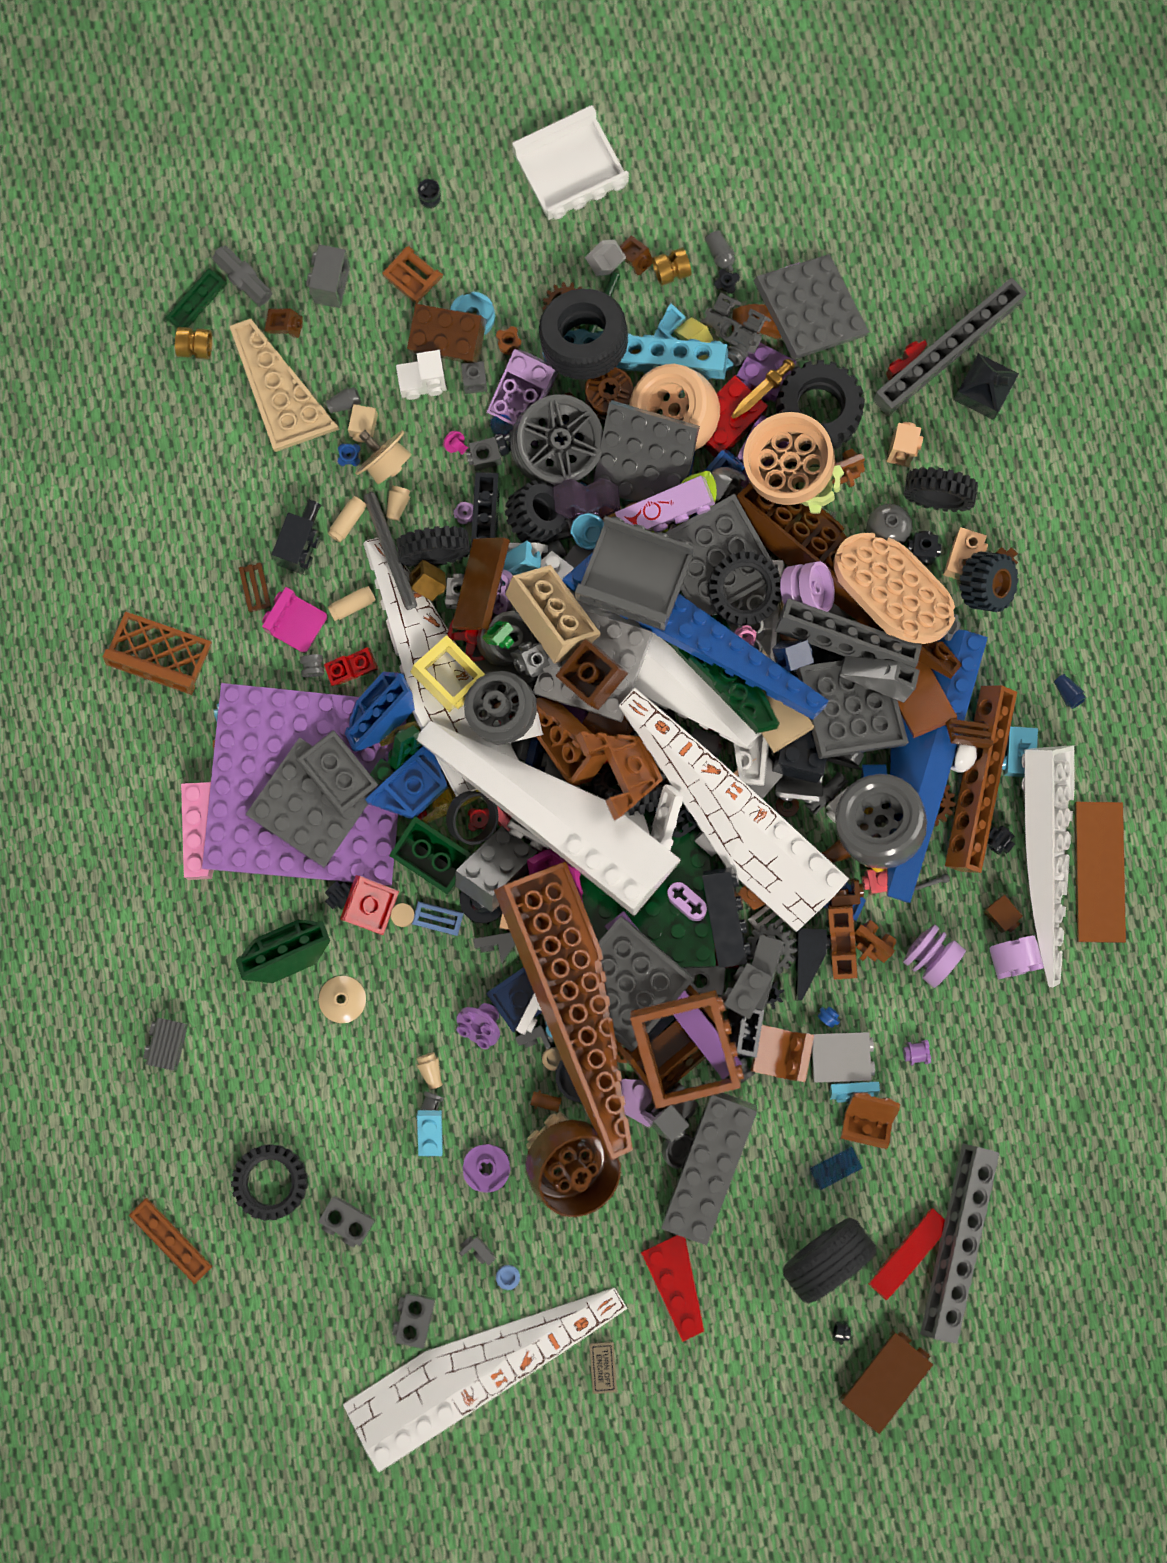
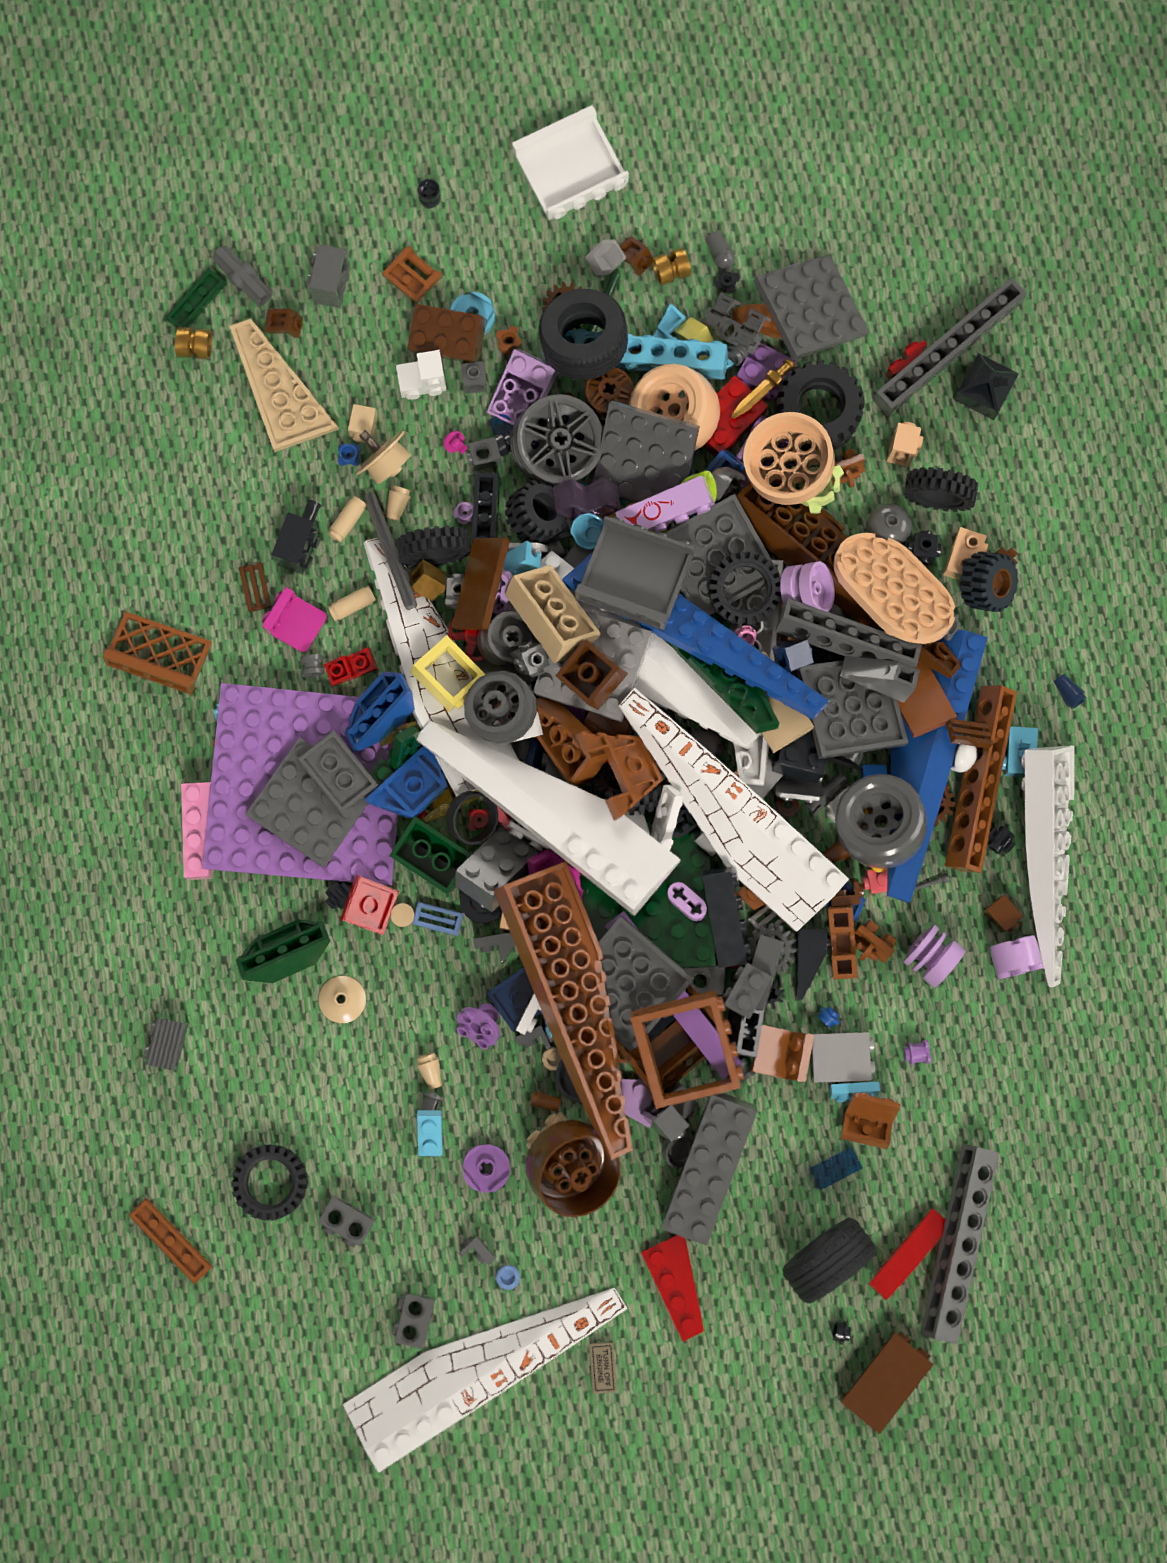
(344, 400): dark grey cone -> none
(499, 635): green tile -> none
(1100, 872): dark orange tile -> none

